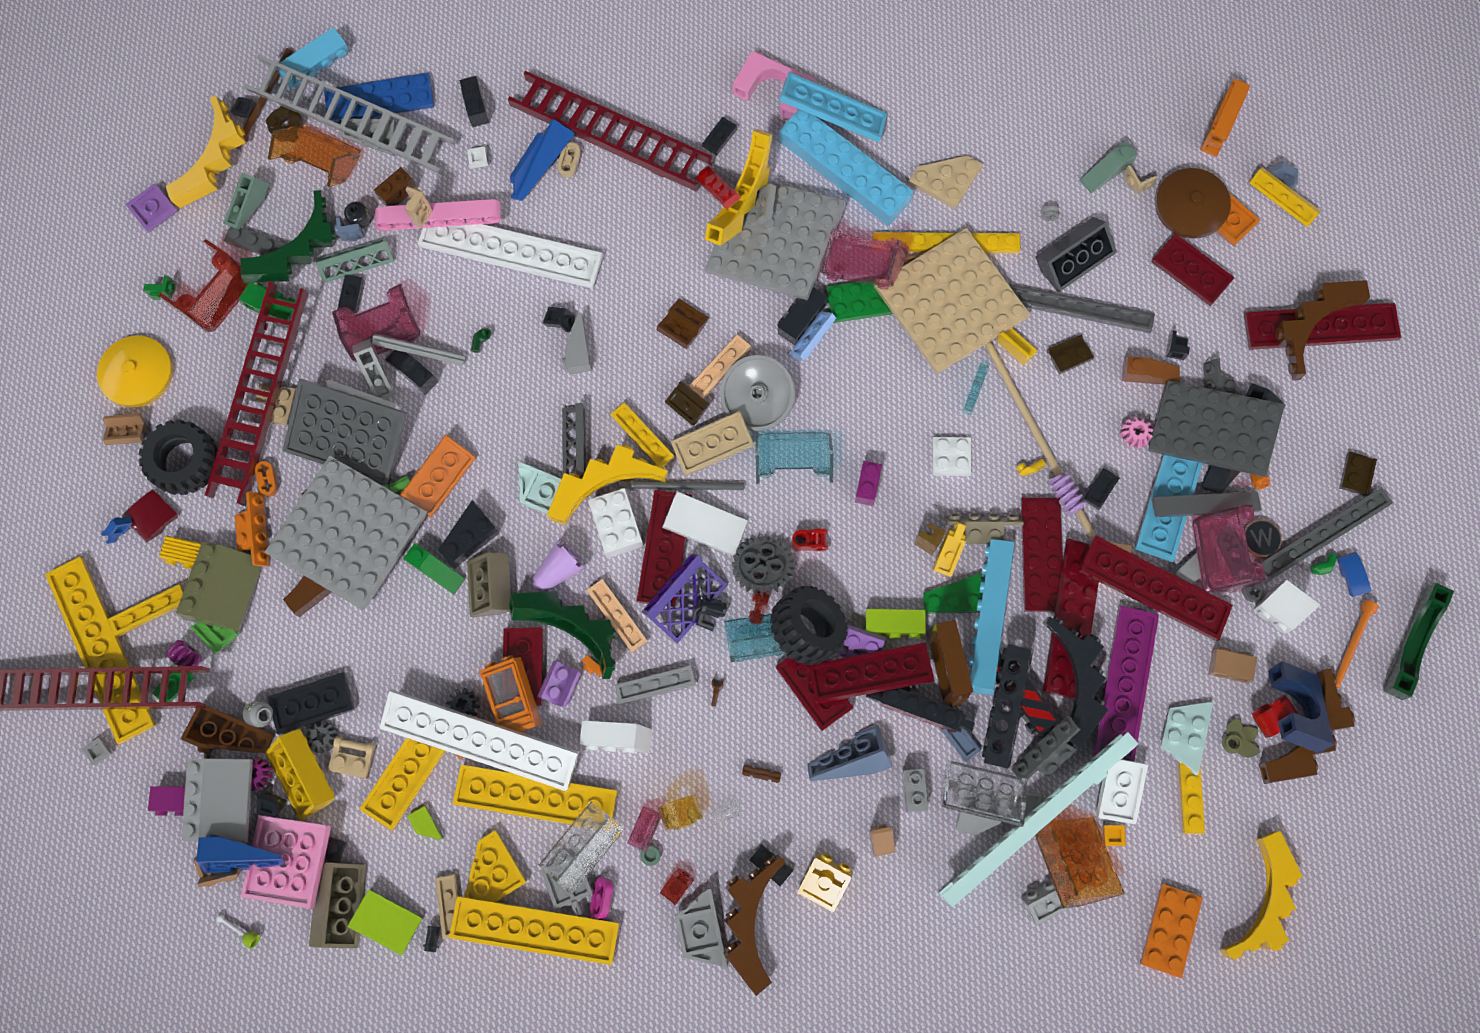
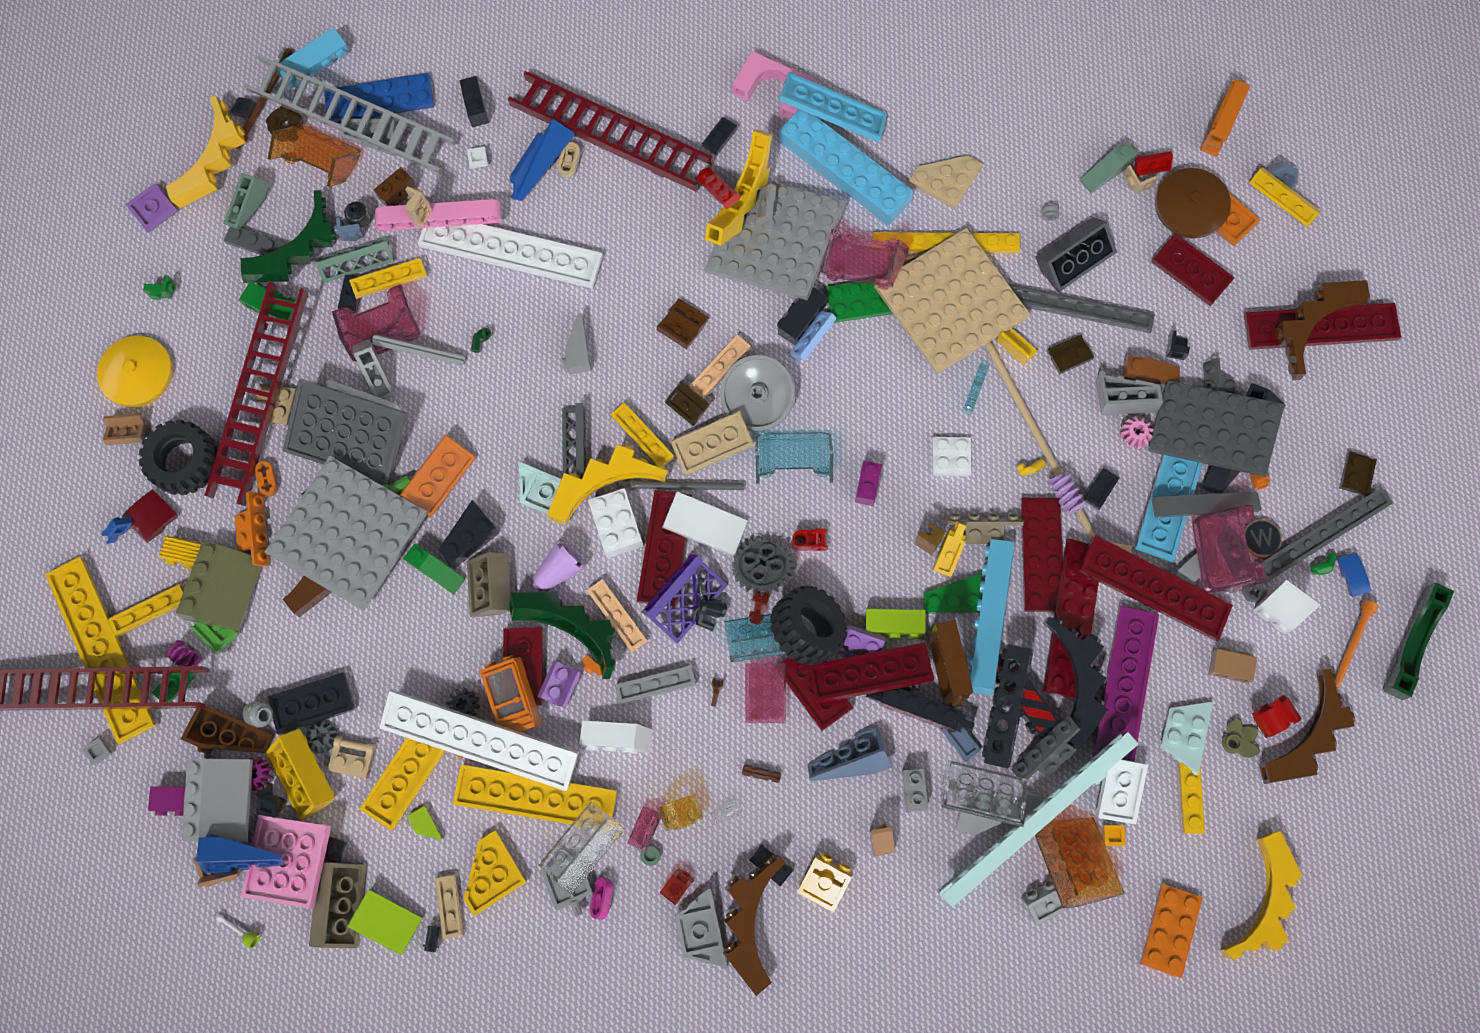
(217, 297): clear red windscreen -> none
(388, 278): none -> yellow plate
(412, 371): black slope -> none
(534, 930): yellow plate -> none
(559, 318): black bracket -> none
(765, 693): none -> clear pink plate
(1127, 396): none -> light grey wedge
(1153, 163): none -> red plate
(1310, 731): dark blue arch -> none

